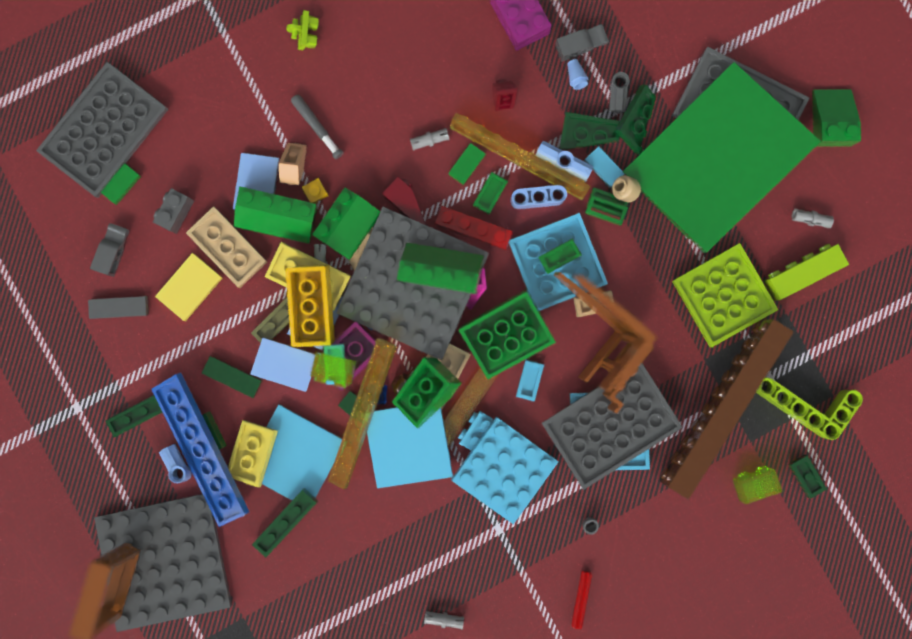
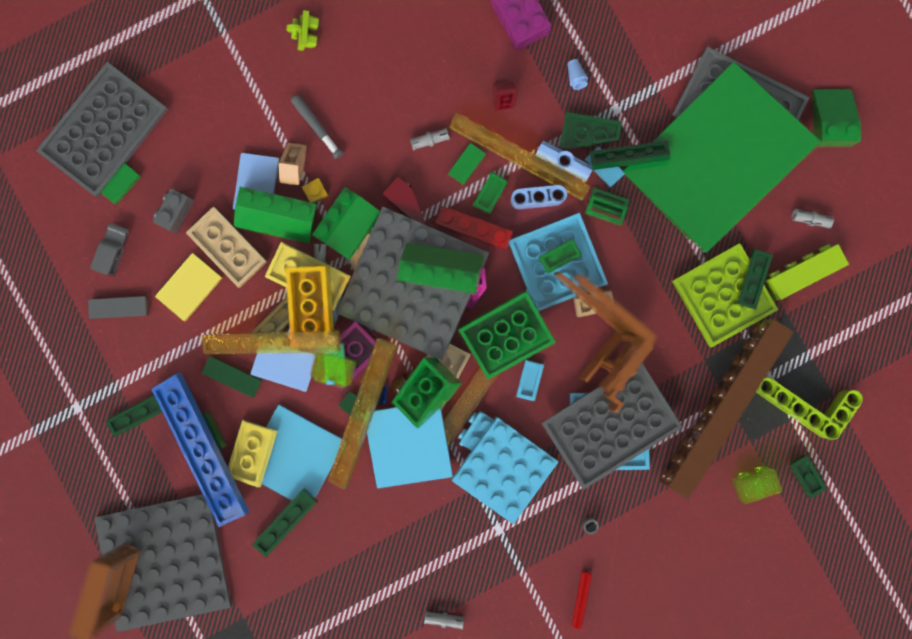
(174, 462): light blue piece -> none
(272, 342): none -> clear yellow plate
(580, 42): dark grey piece -> none
(618, 94): dark grey piece -> none
(626, 188): tan head -> none
(630, 155): none -> dark green plate
(634, 121): dark green wing -> none
(754, 279): none -> dark green tile

